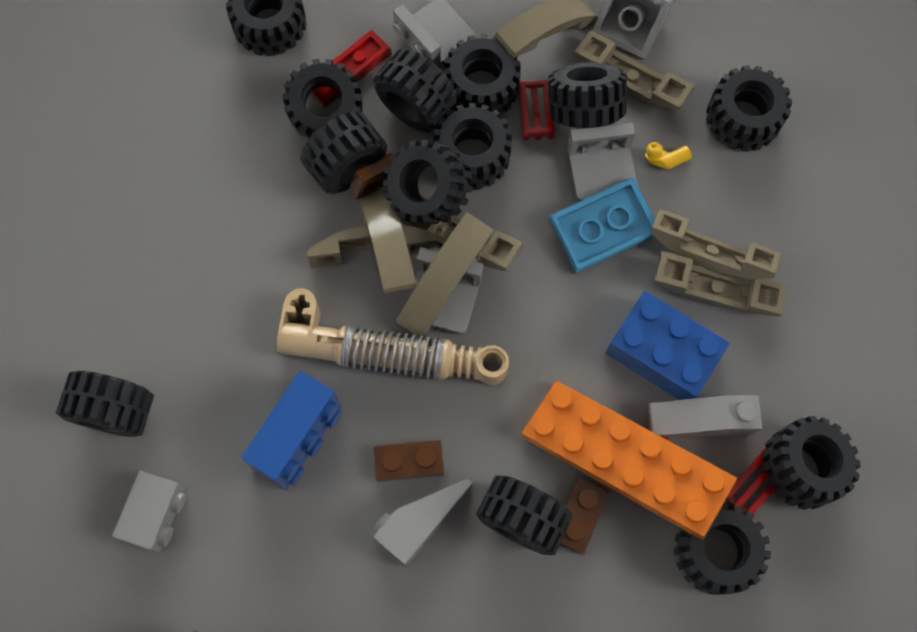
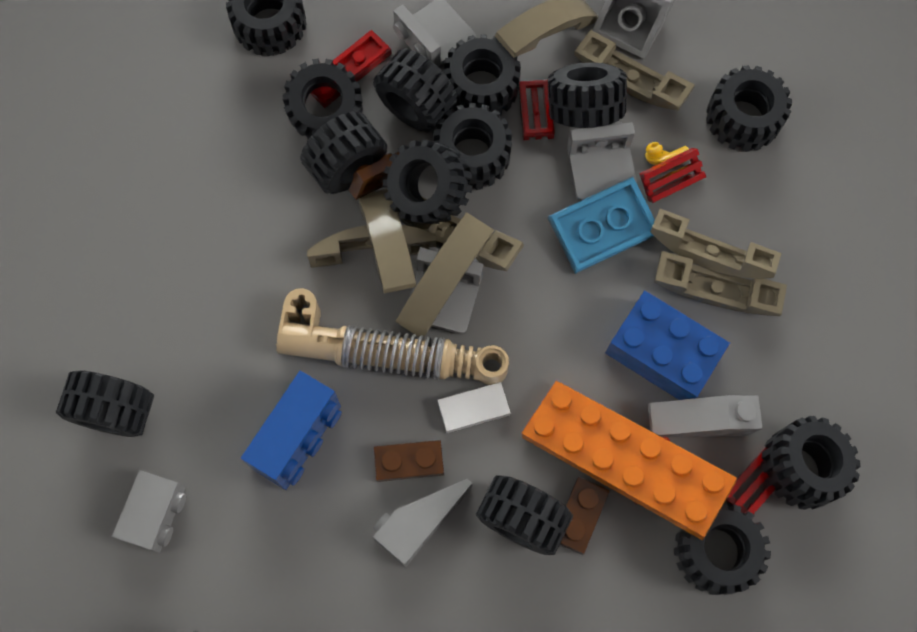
(473, 407): none -> white tile
(695, 166): none -> red tile

